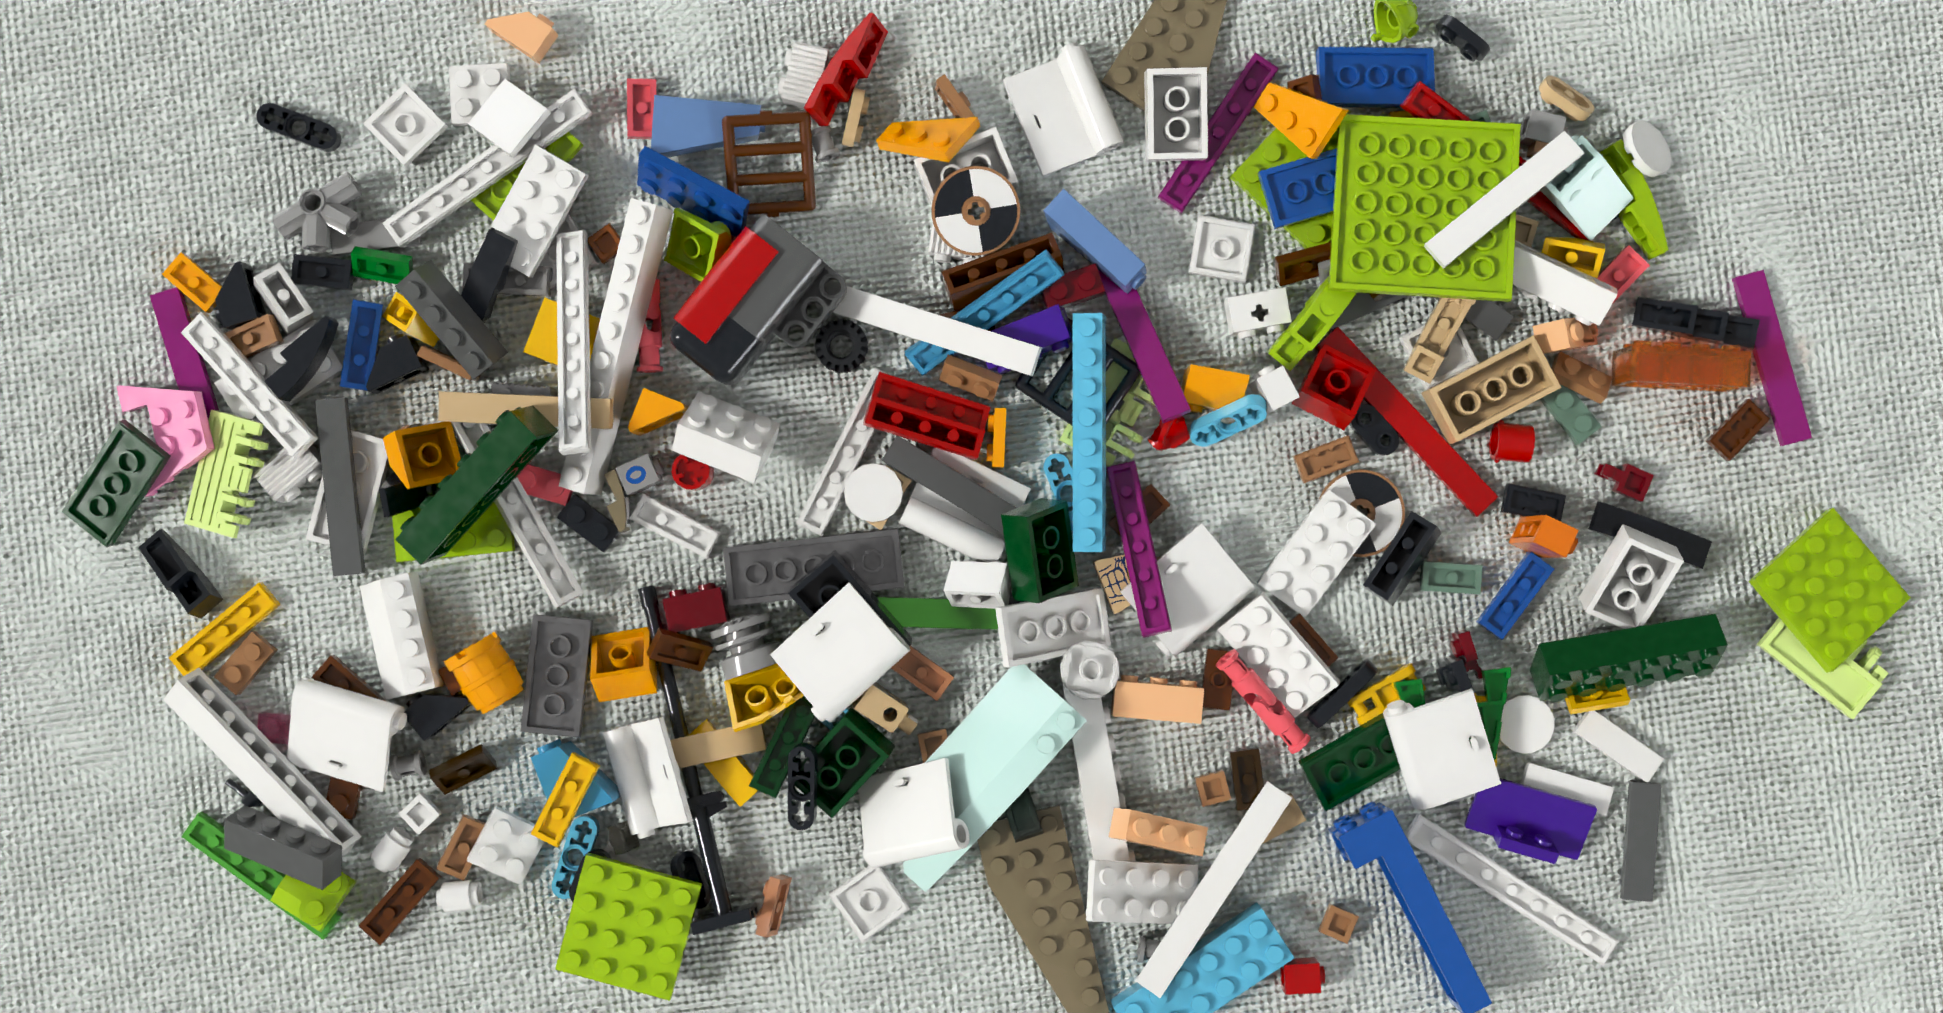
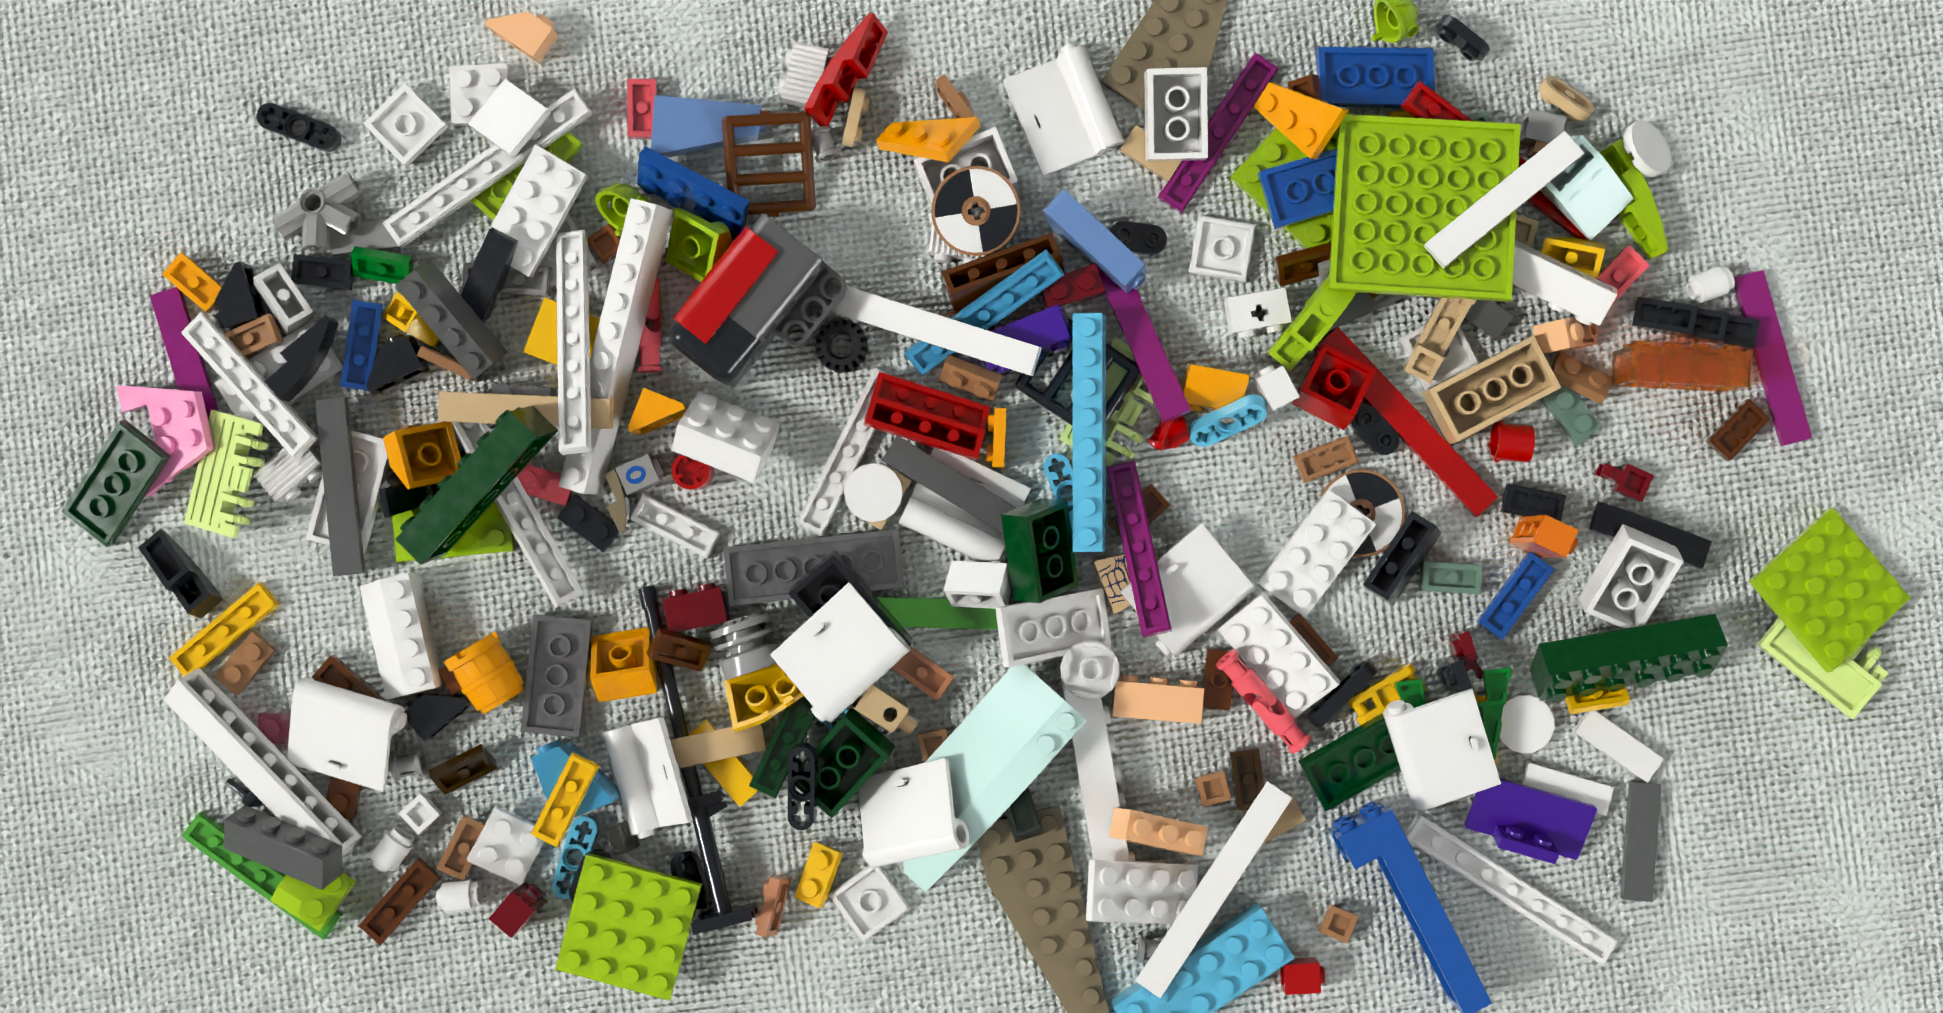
(518, 908): none -> dark red brick
(620, 197): none -> lime helmet
(818, 874): none -> yellow plate
(1135, 149): none -> tan tile
(1138, 236): none -> black plate
(1710, 284): none -> white brick

